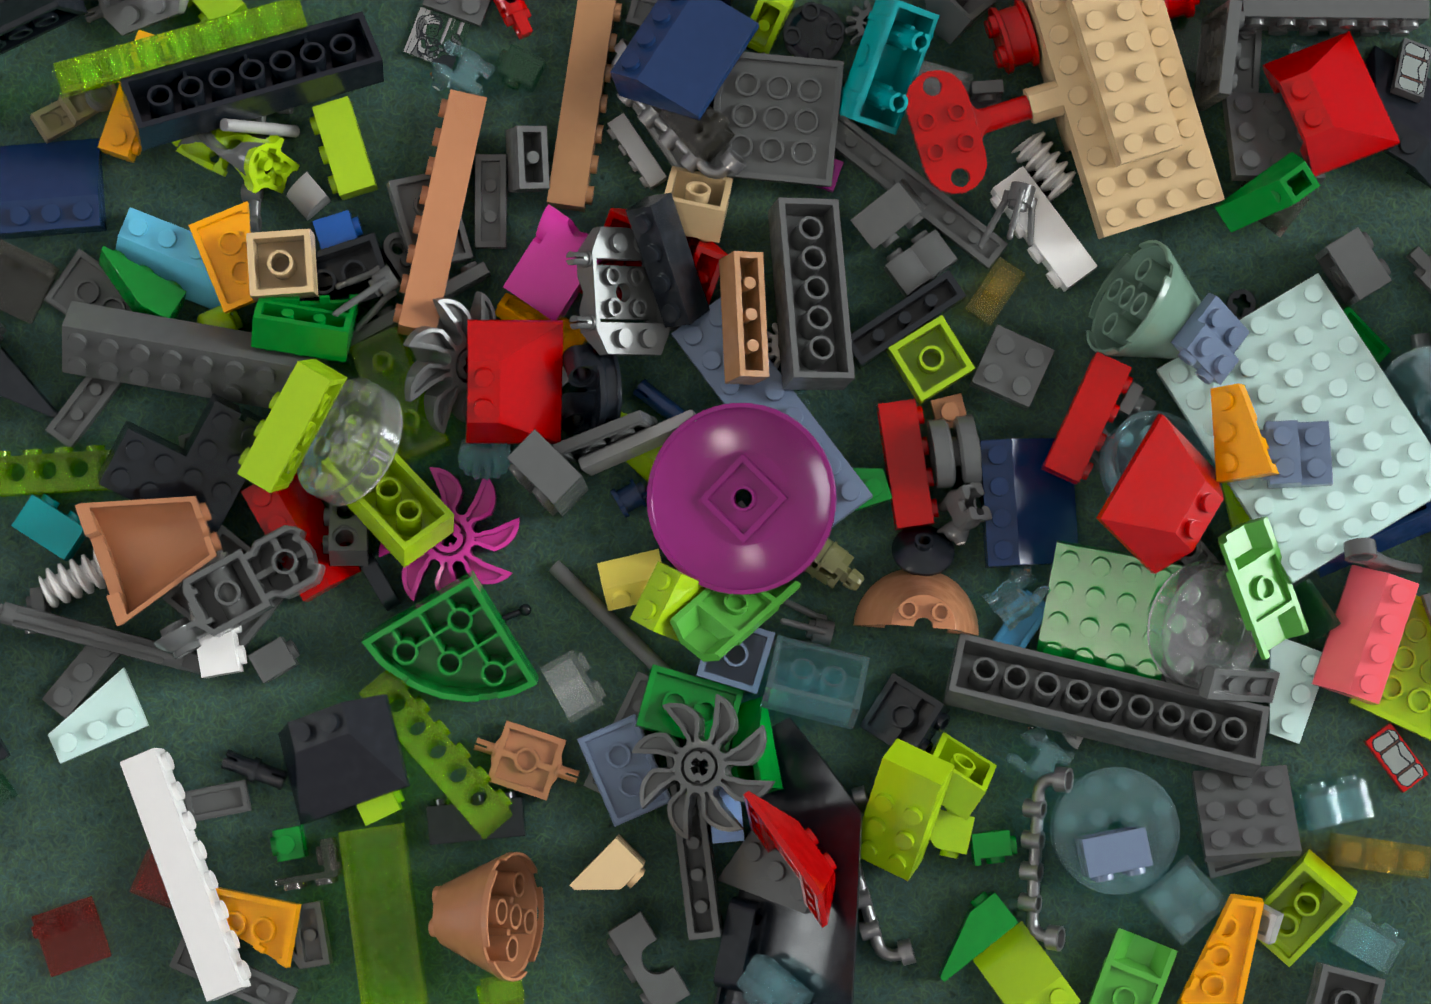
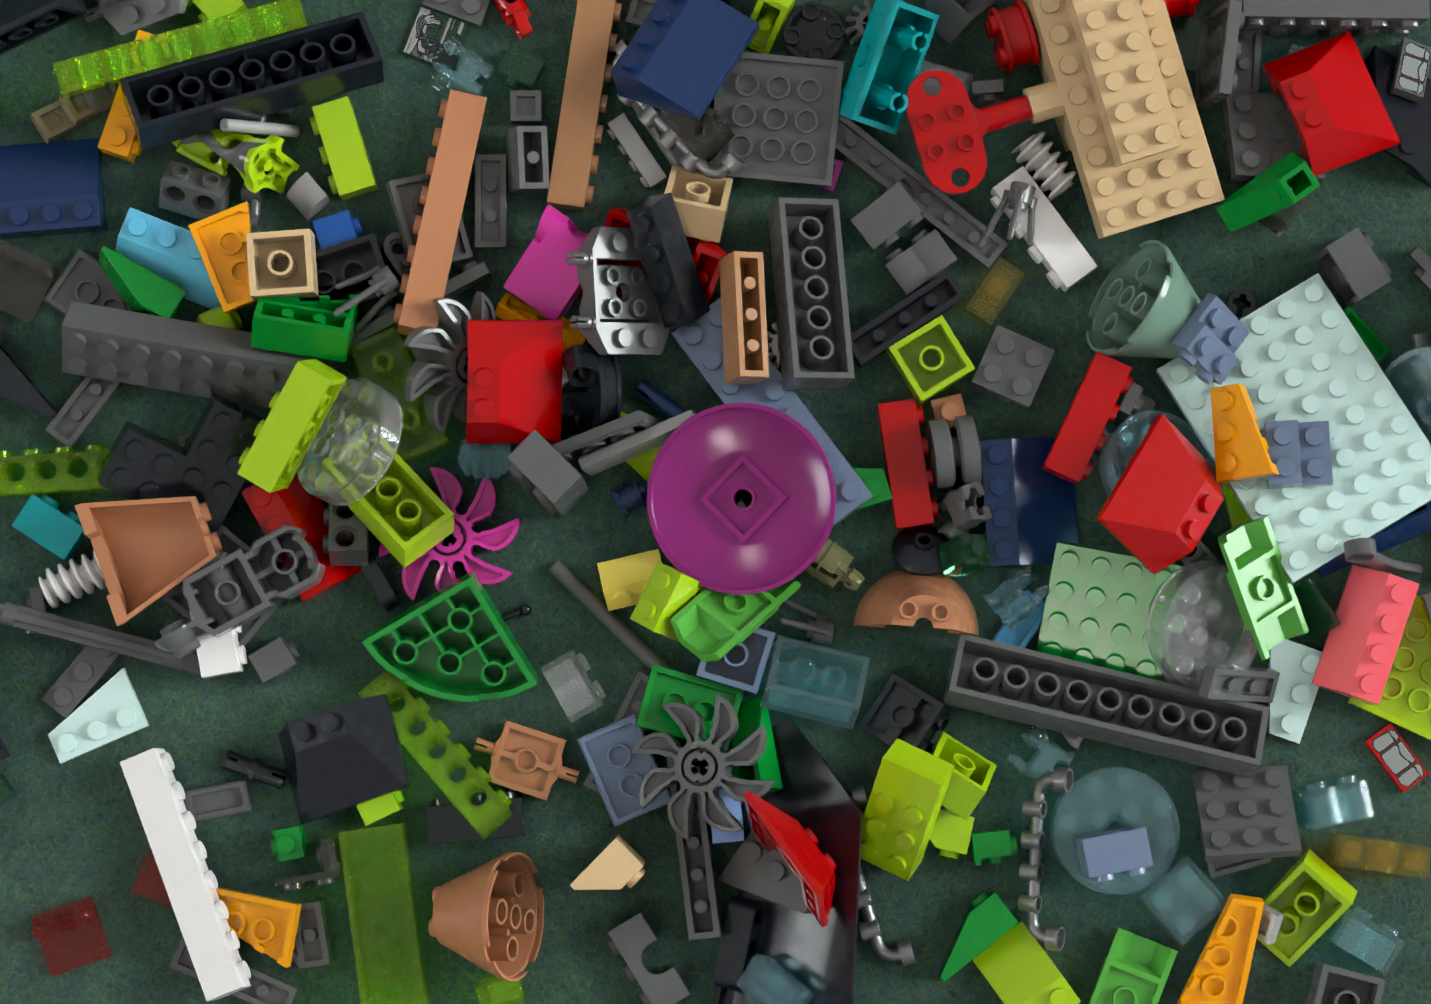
(193, 191): none -> dark grey brick
(526, 106): none -> dark grey plate
(964, 555): none -> clear green brick

